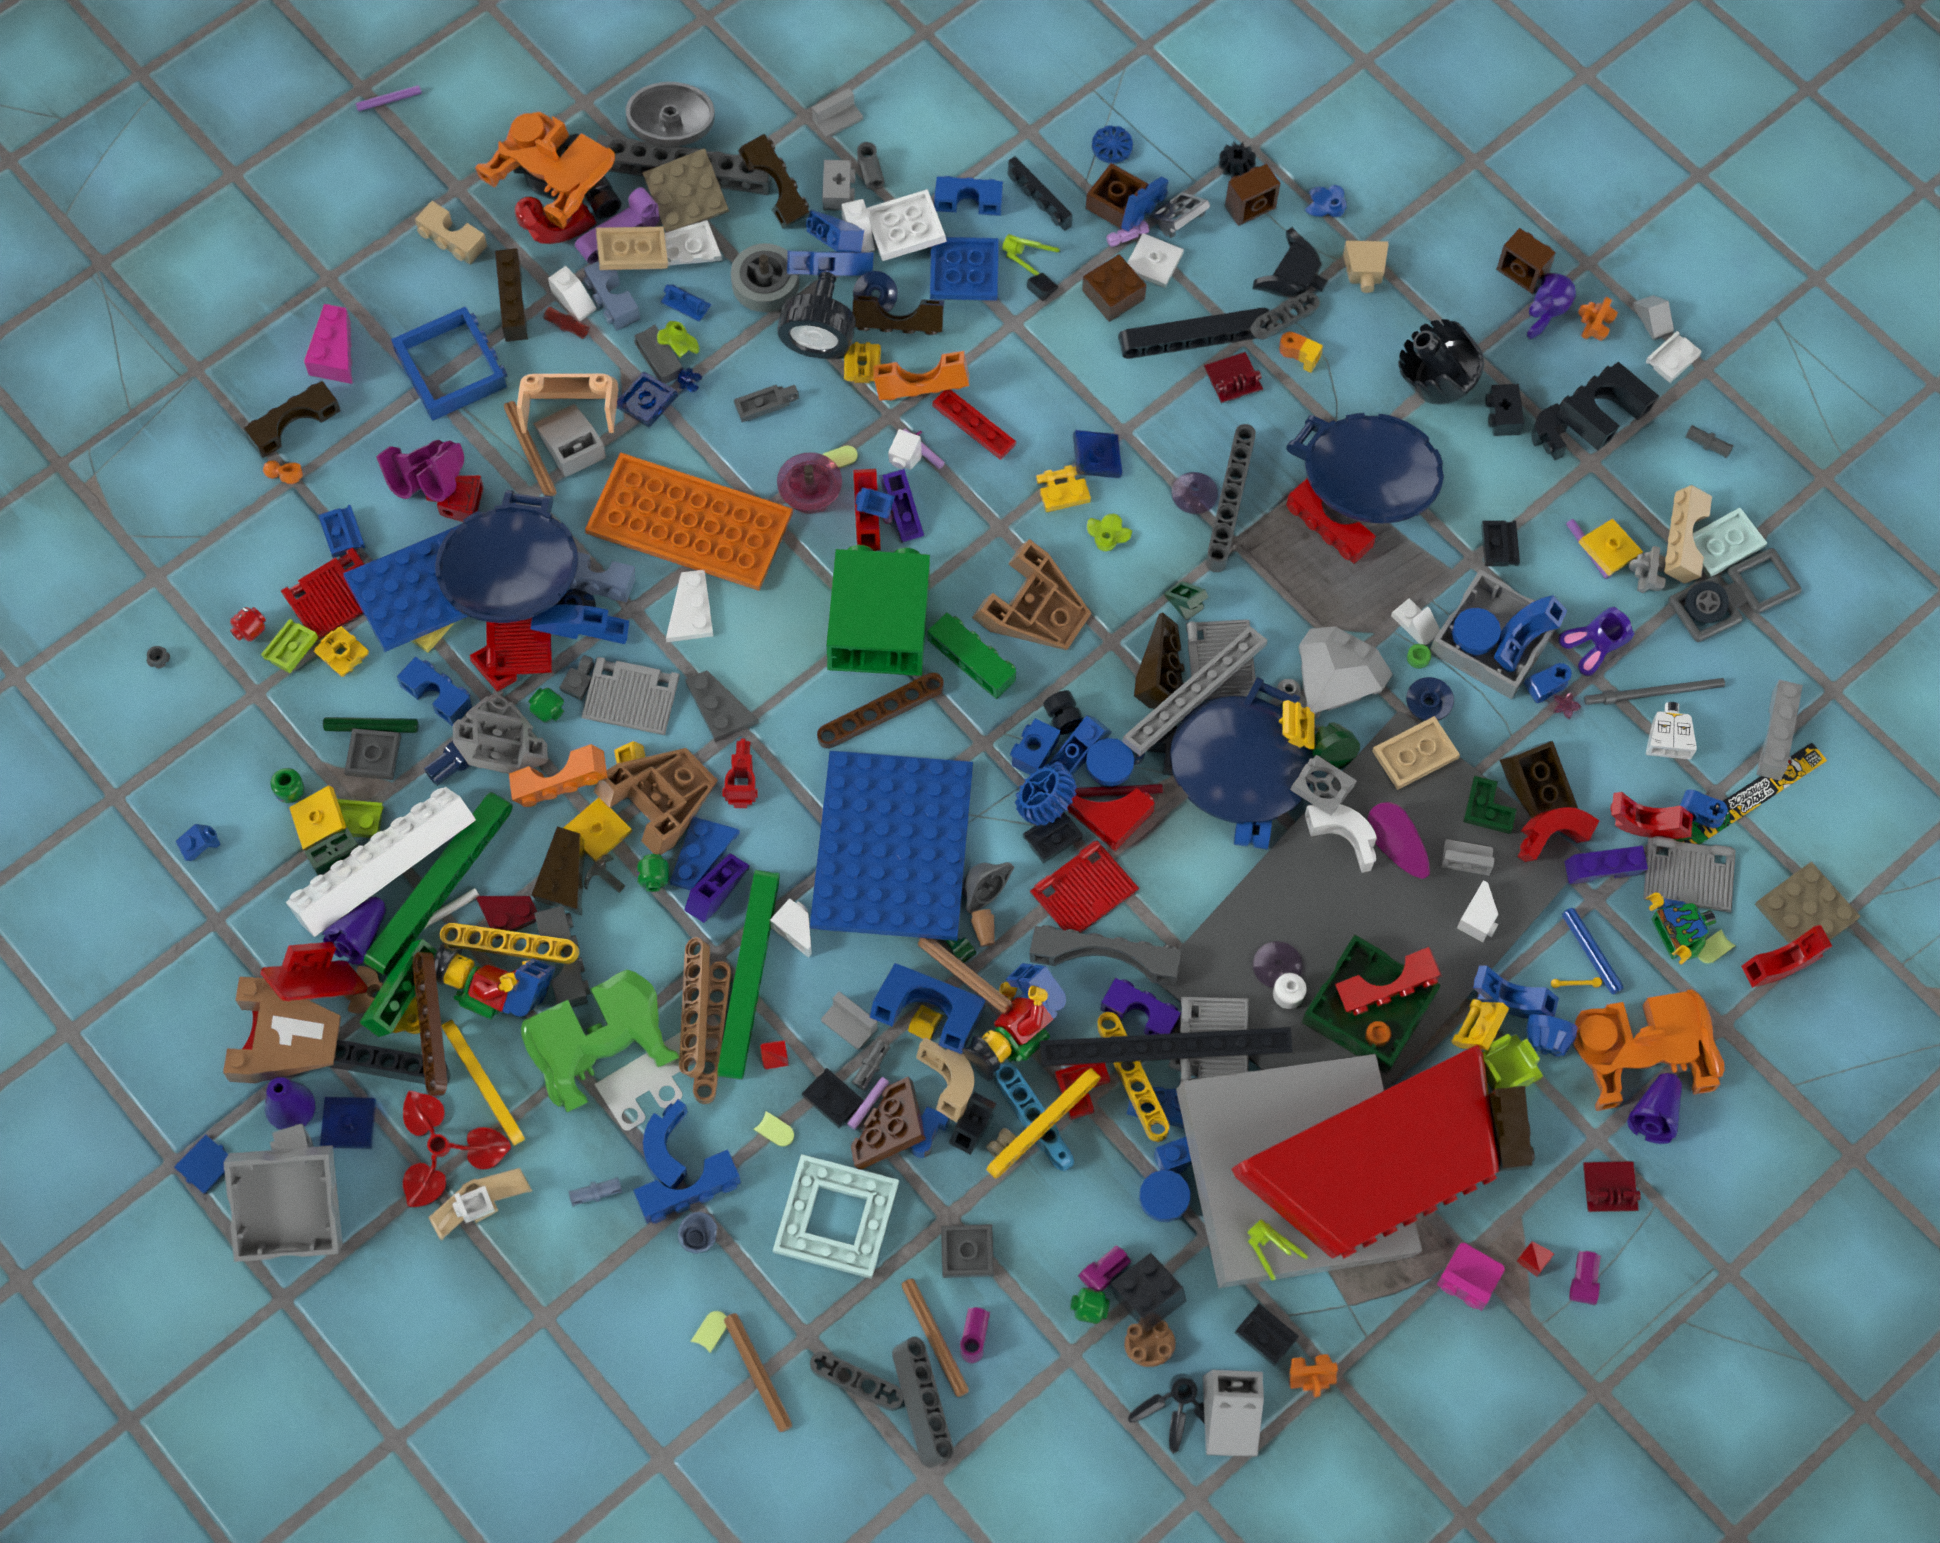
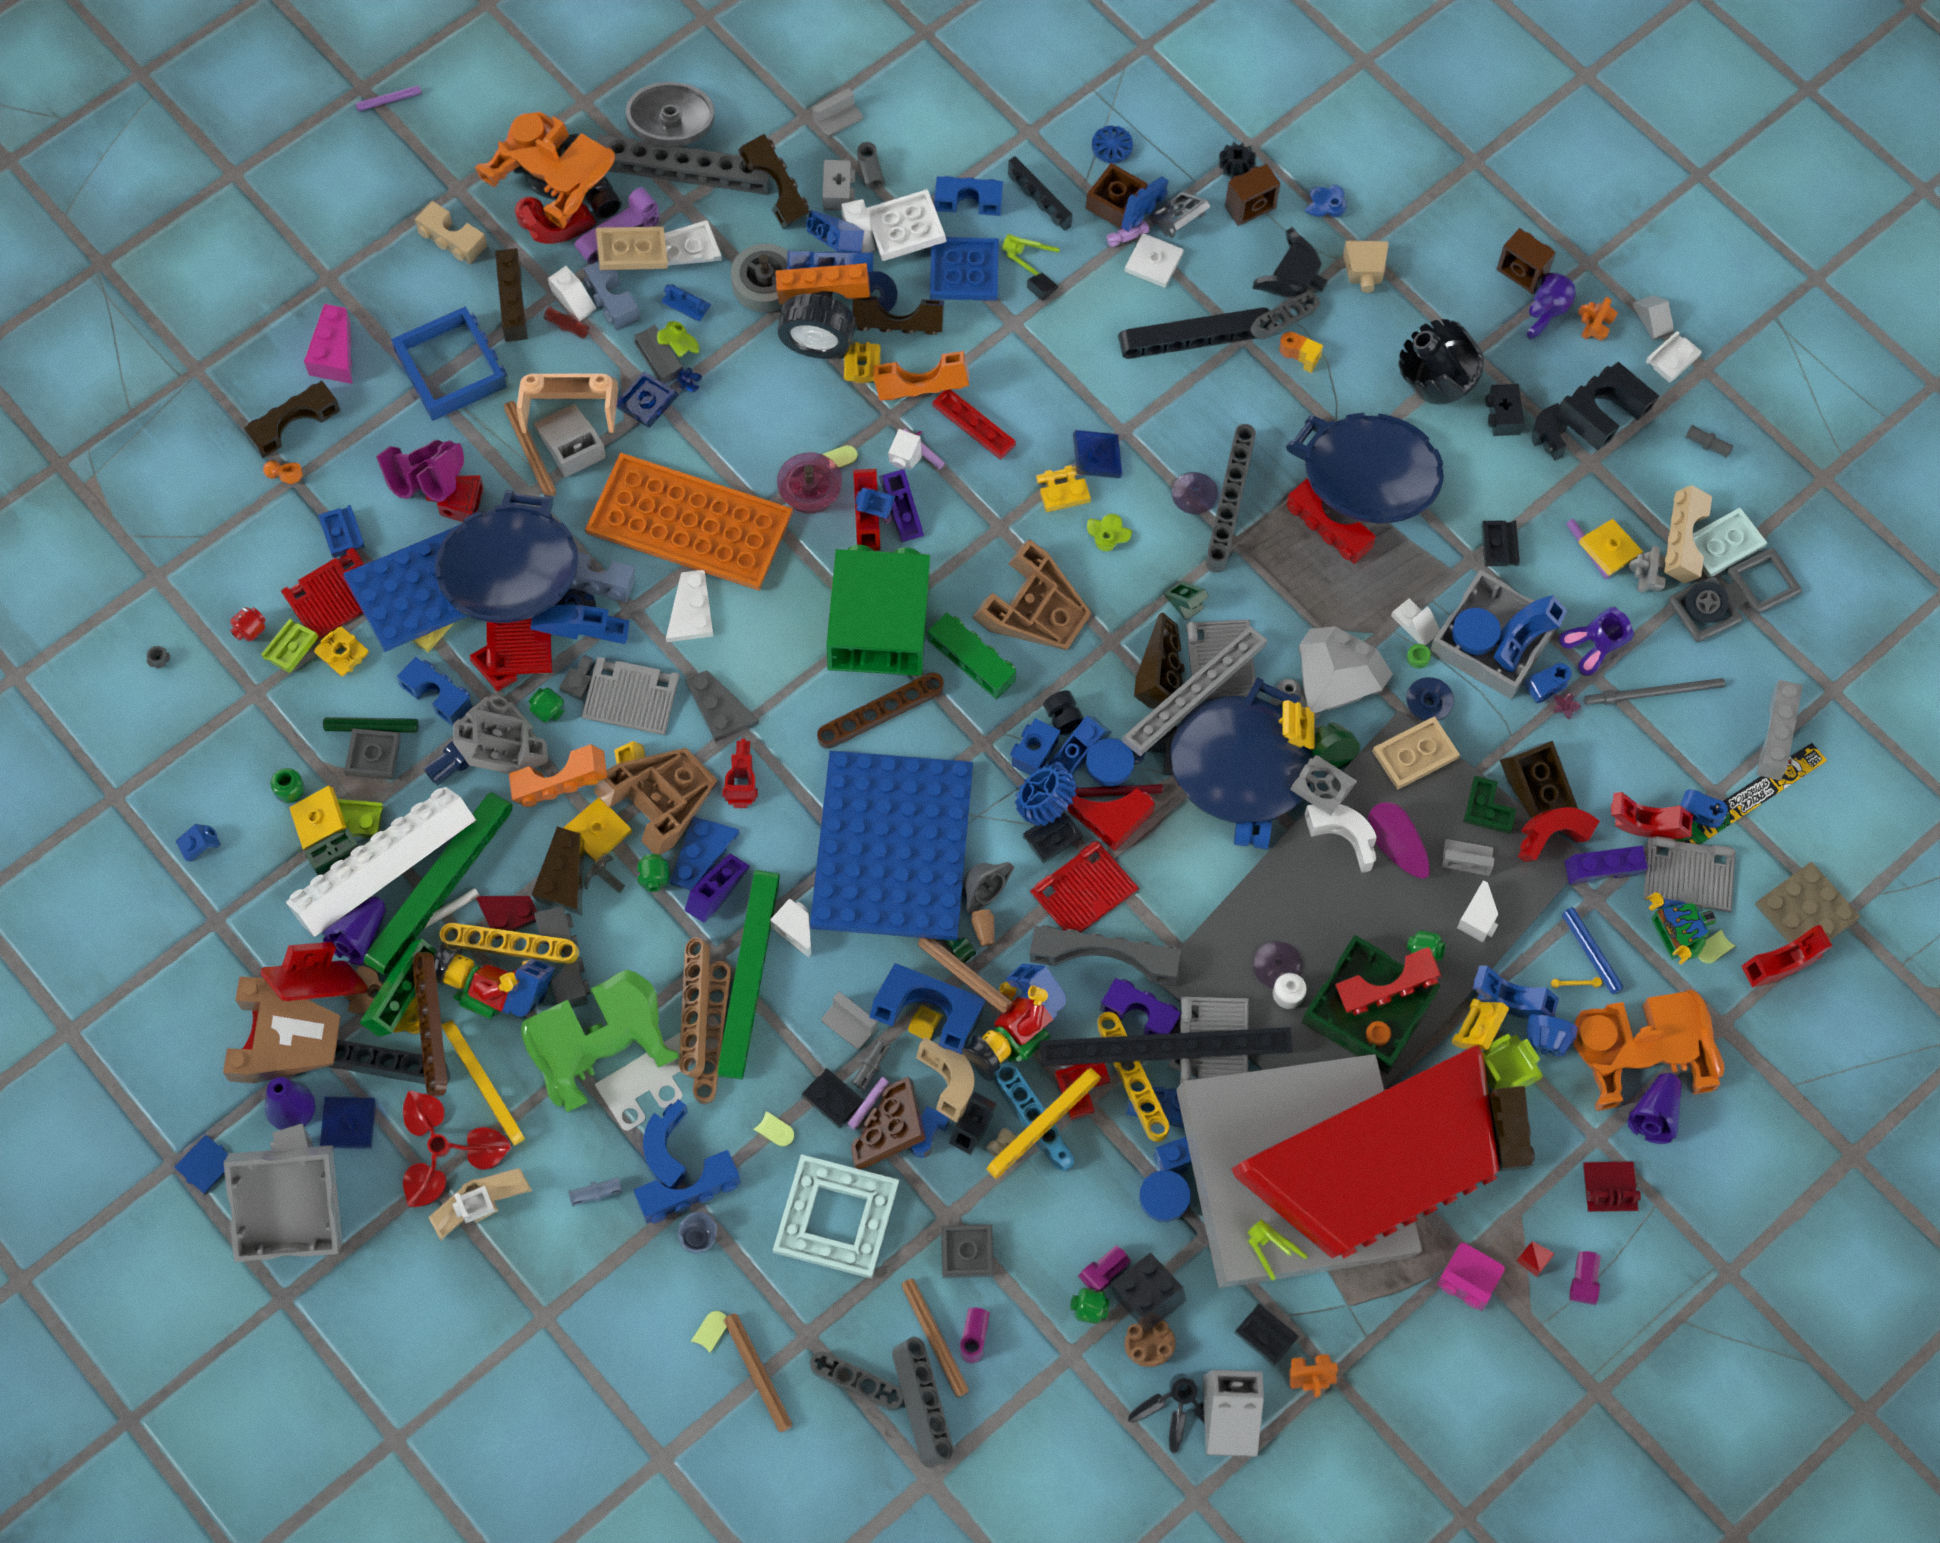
(686, 191): dark tan plate -> none
(765, 401): dark grey hinge -> none
(774, 1054): red slope -> none
(847, 280): none -> orange arch
(1114, 287): reddish brown brick -> none
(1233, 377): dark red hinge -> none
(1427, 939): none -> green head
(1672, 734): white torso -> none

